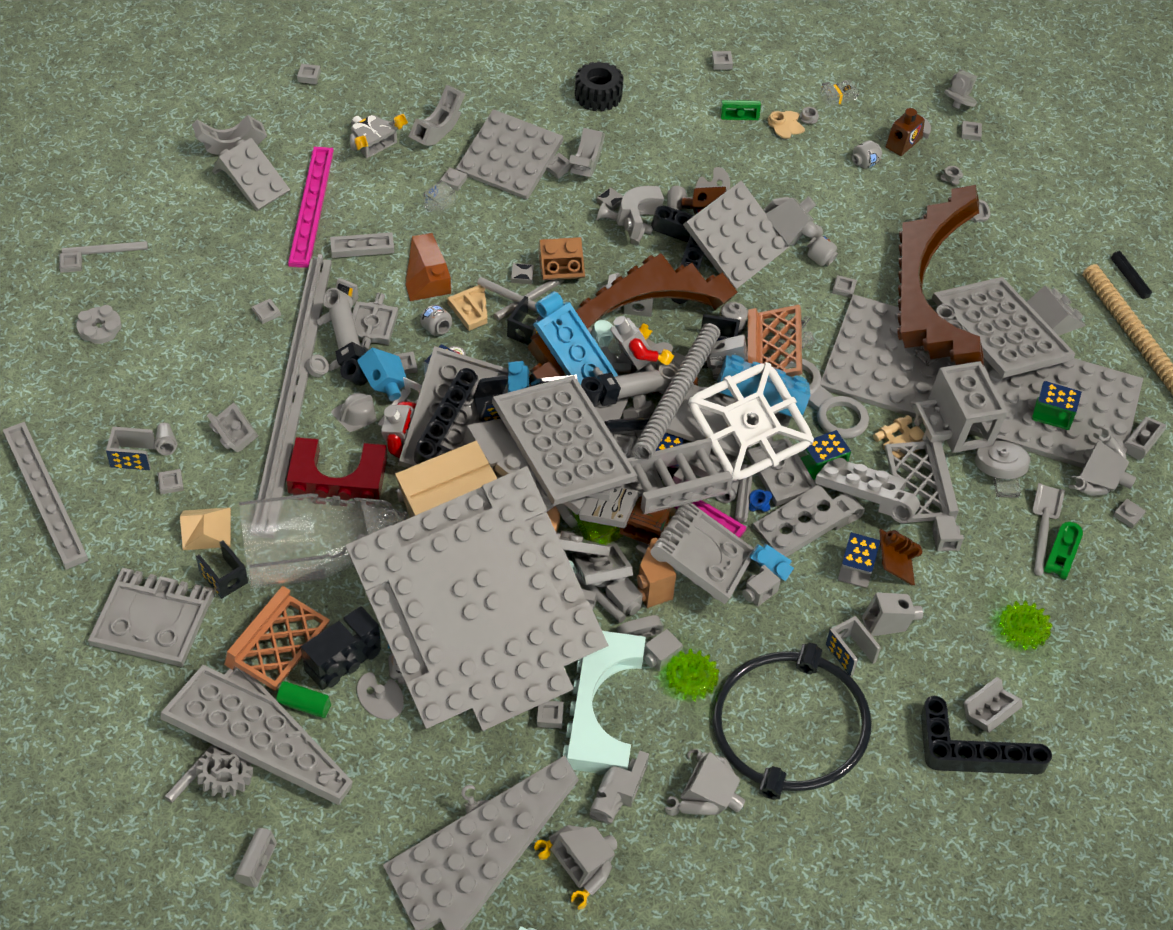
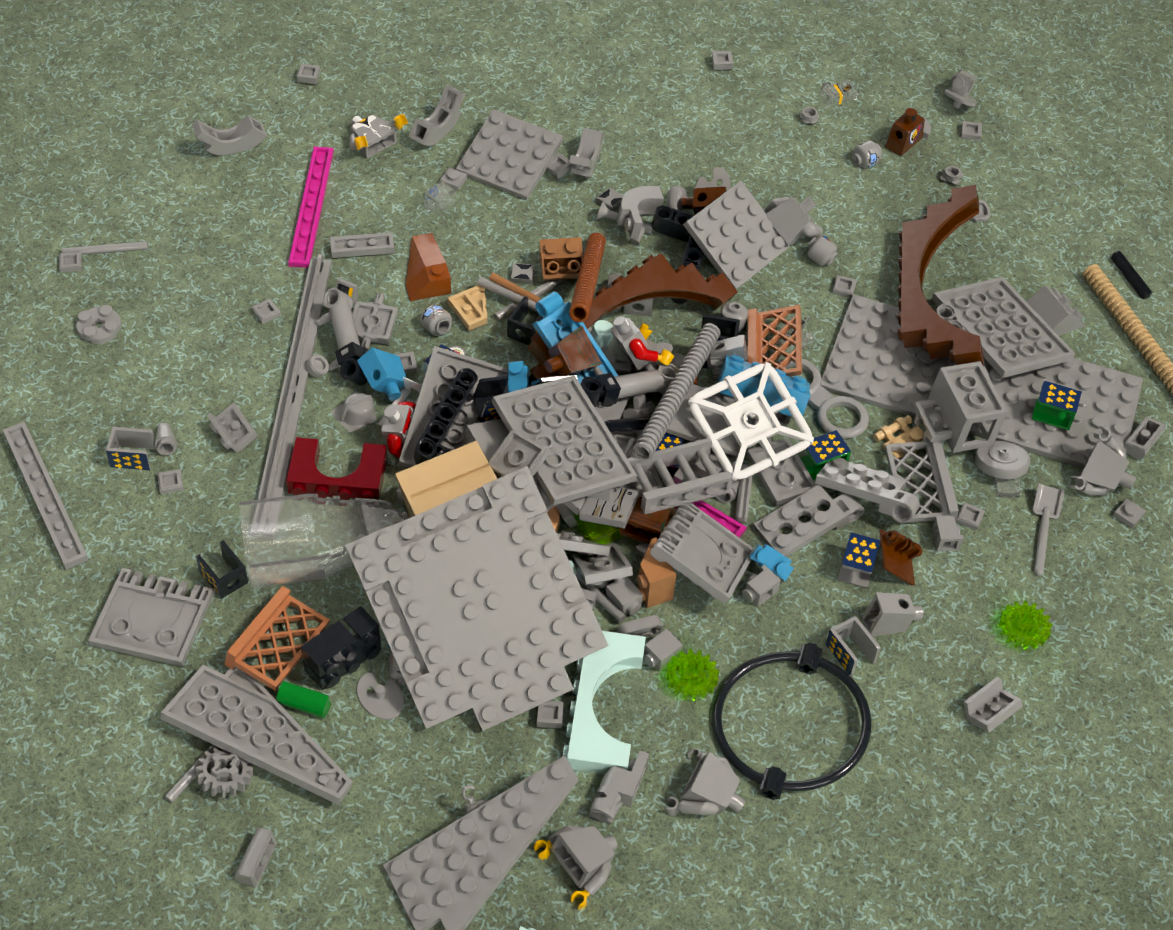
(205, 528): tan slope -> none
(251, 173): light grey bracket -> none
(512, 287): none -> medium nougat bar
(518, 452): none -> light grey tile
(572, 355): none -> reddish brown torso
(587, 278): none -> dark orange piece
(598, 86): black tyre -> none
(740, 109): green brick -> none
(757, 495): blue plate -> none
(785, 123): tan plate -> none
(970, 516): none -> light grey tile
(975, 750): black beam -> none
(1064, 549): green plate -> none

